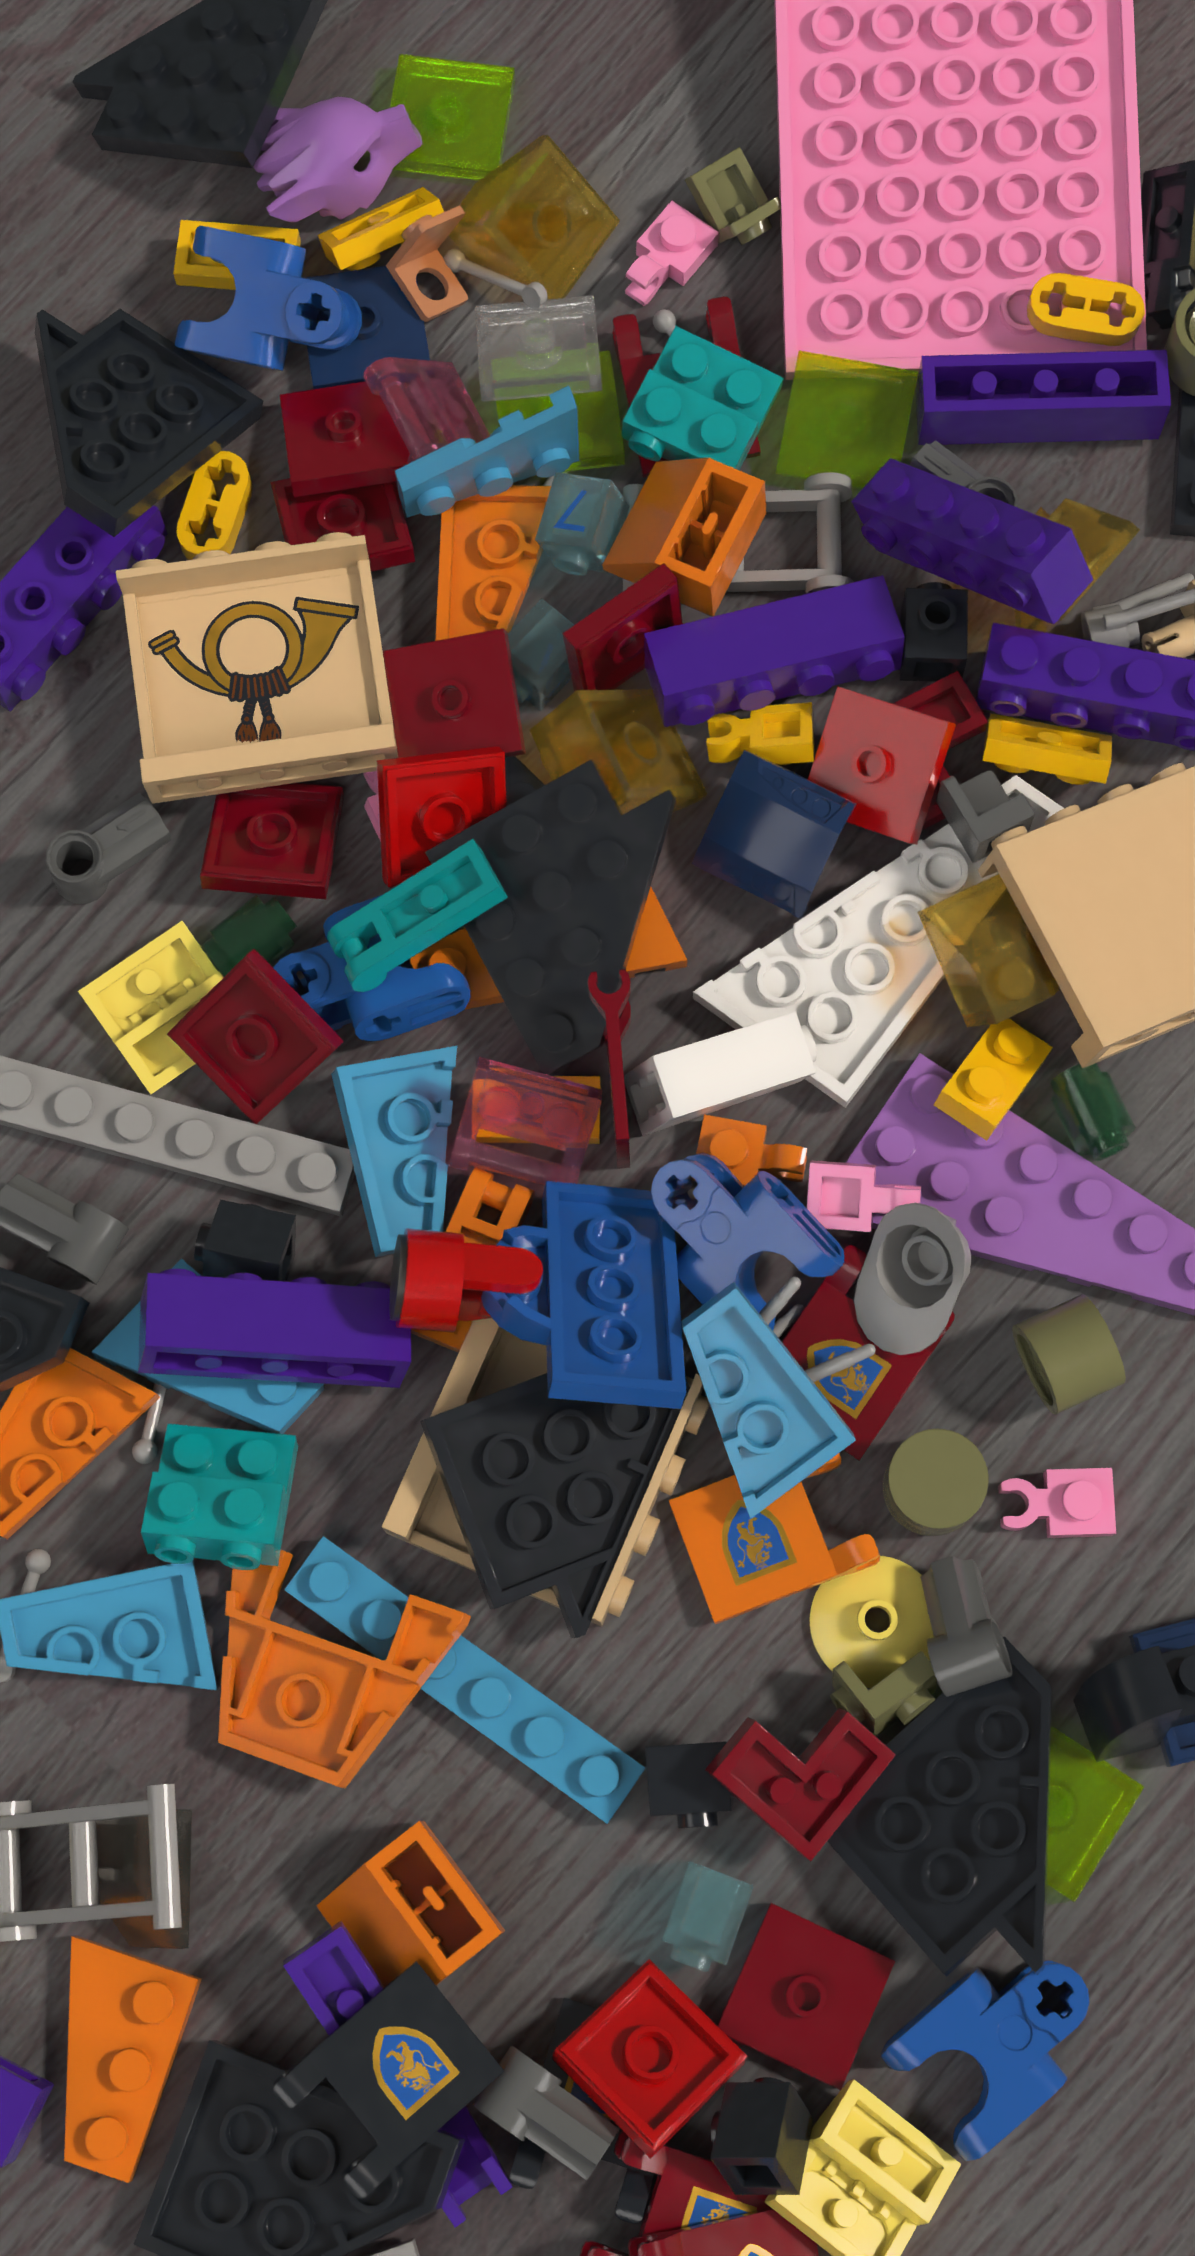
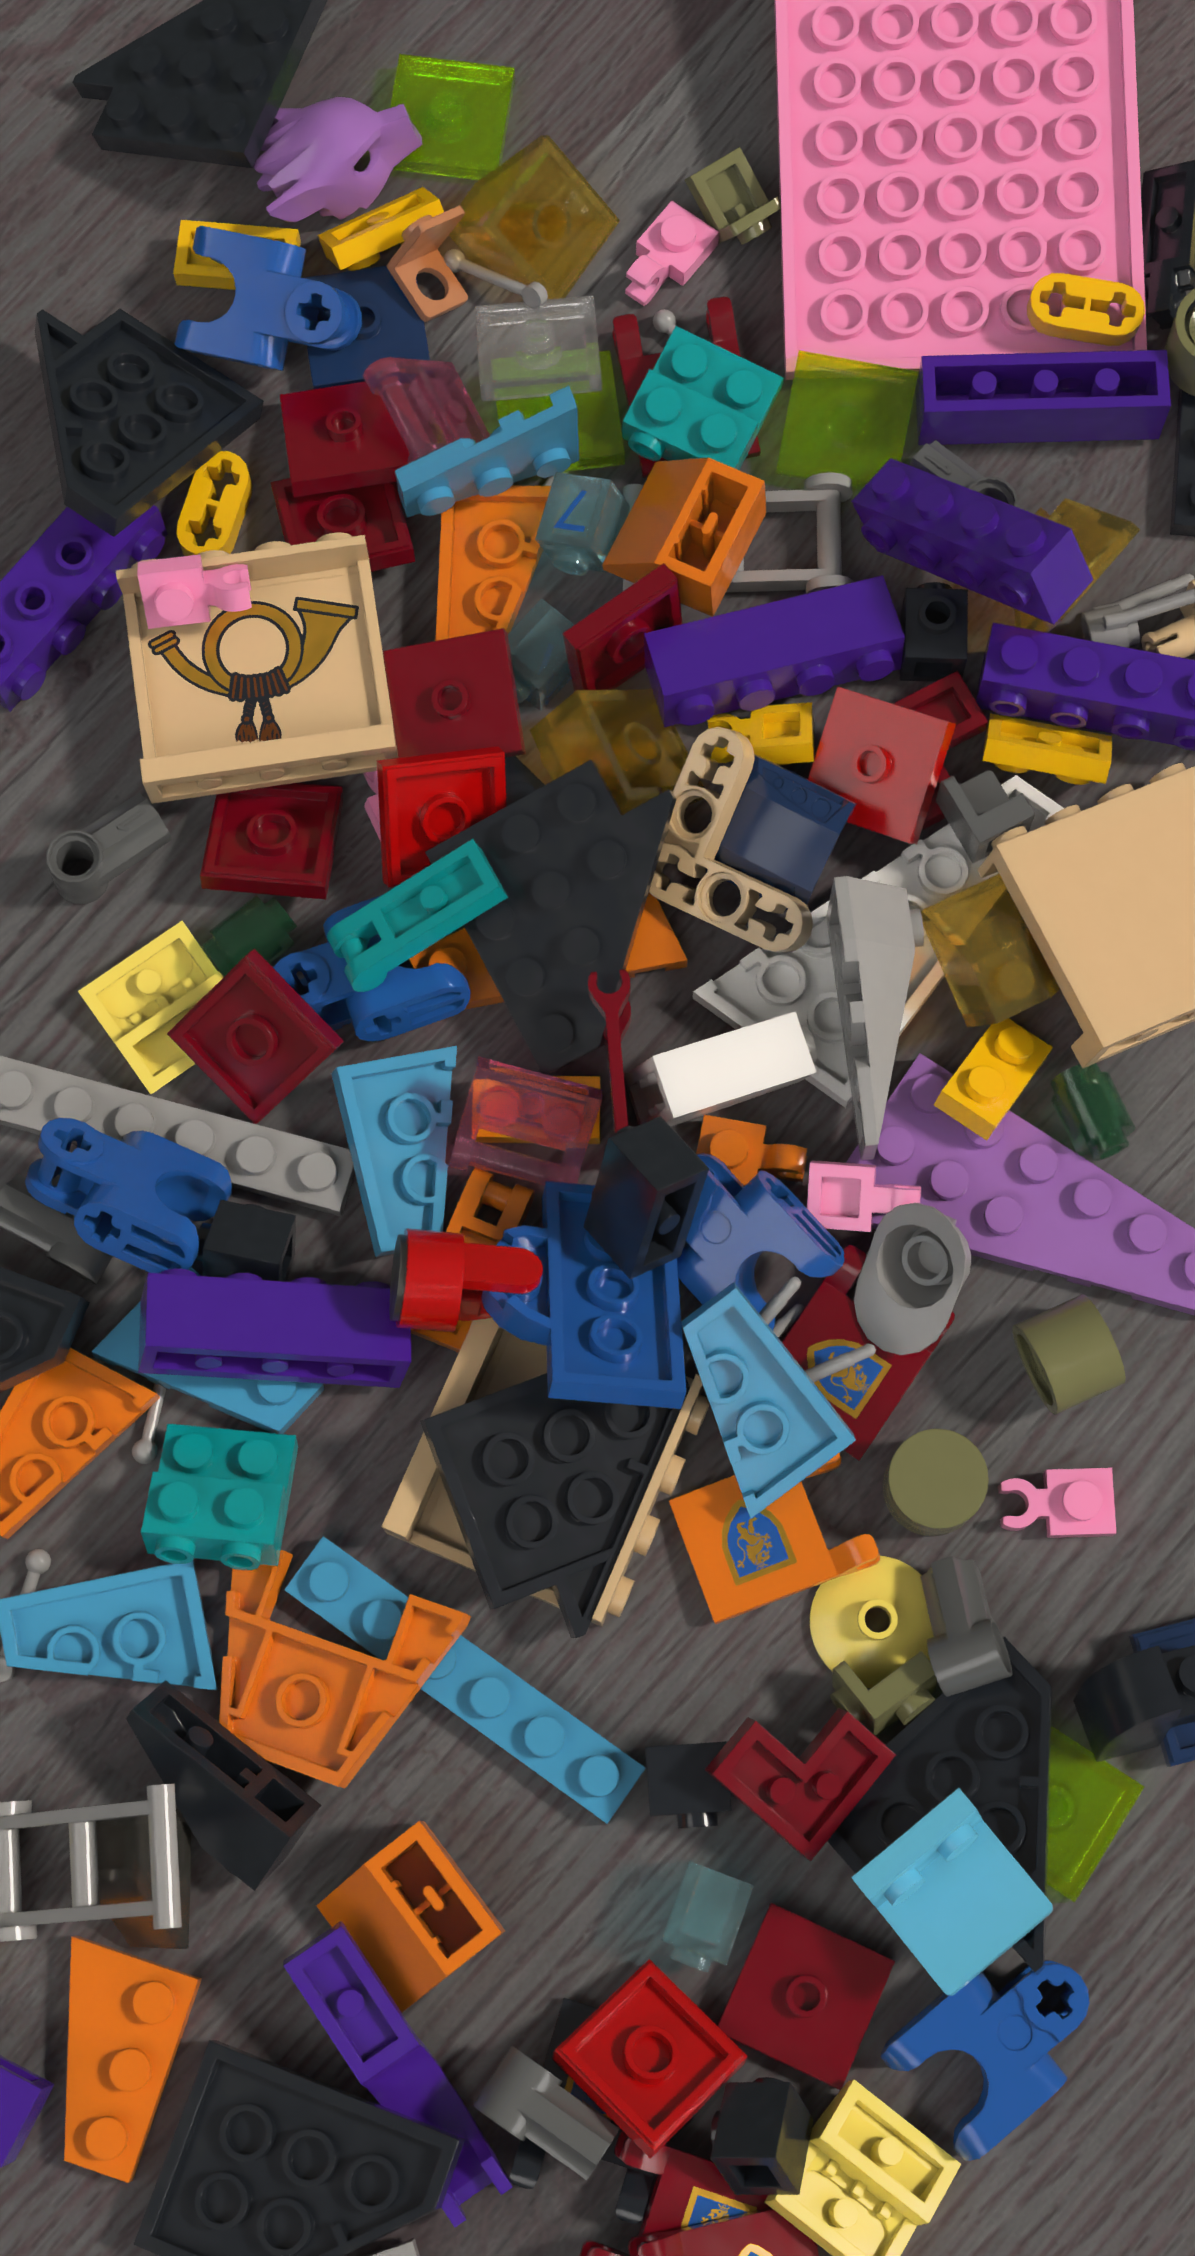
(129, 1193): none -> blue piece
(181, 593): none -> bright pink plate
(225, 1790): none -> black slope
(401, 2070): black flag -> none
(645, 1196): none -> black brick
(699, 849): none -> tan beam
(872, 964): none -> light grey wedge
(953, 1893): none -> medium azure bracket

